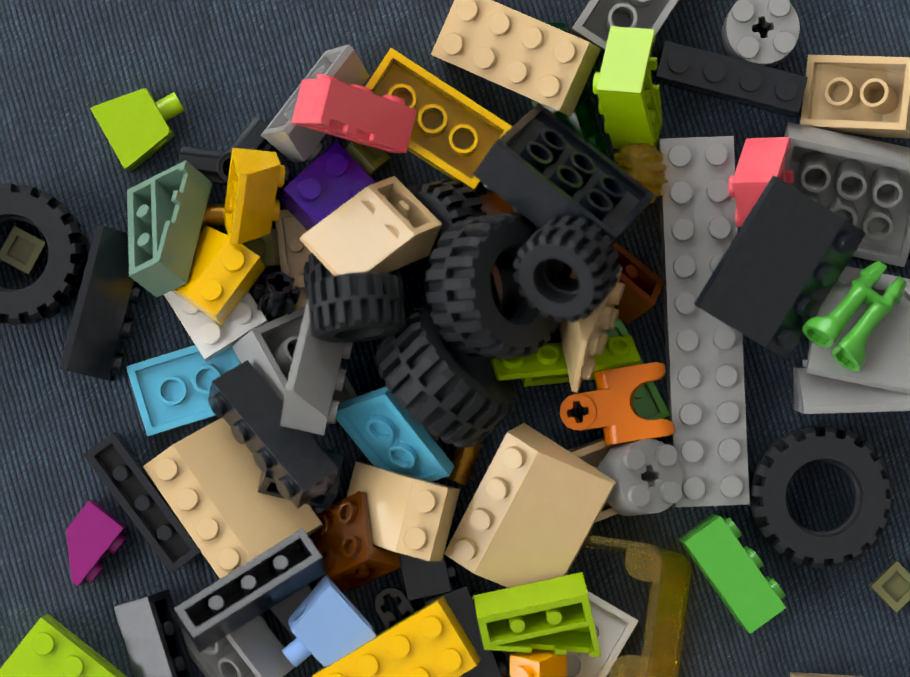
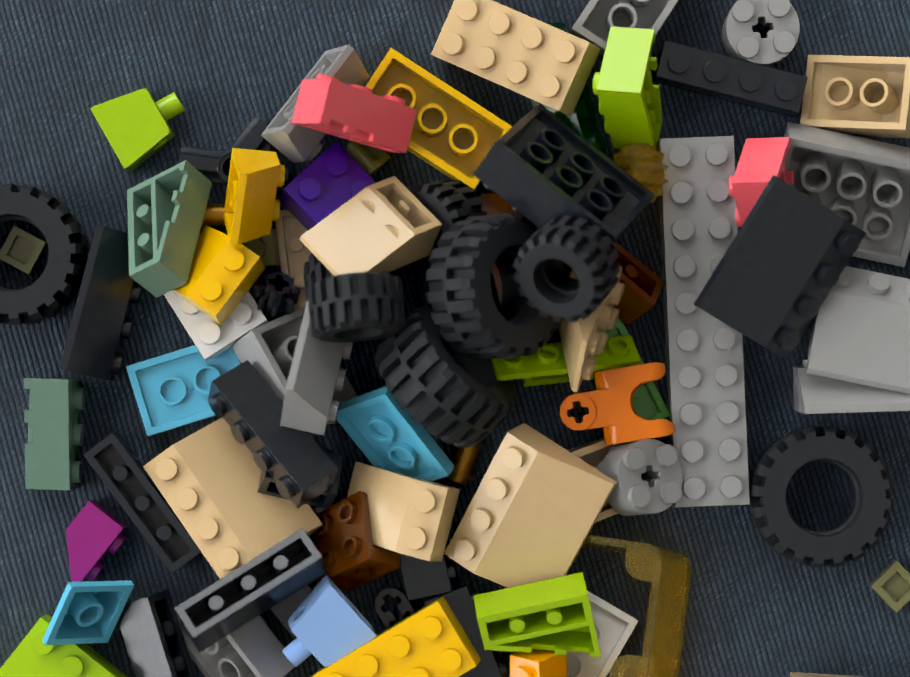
(53, 433): none -> sand green wedge
(88, 612): none -> medium azure slope
(733, 571): bright green brick -> none
(826, 329): bright green piece -> none

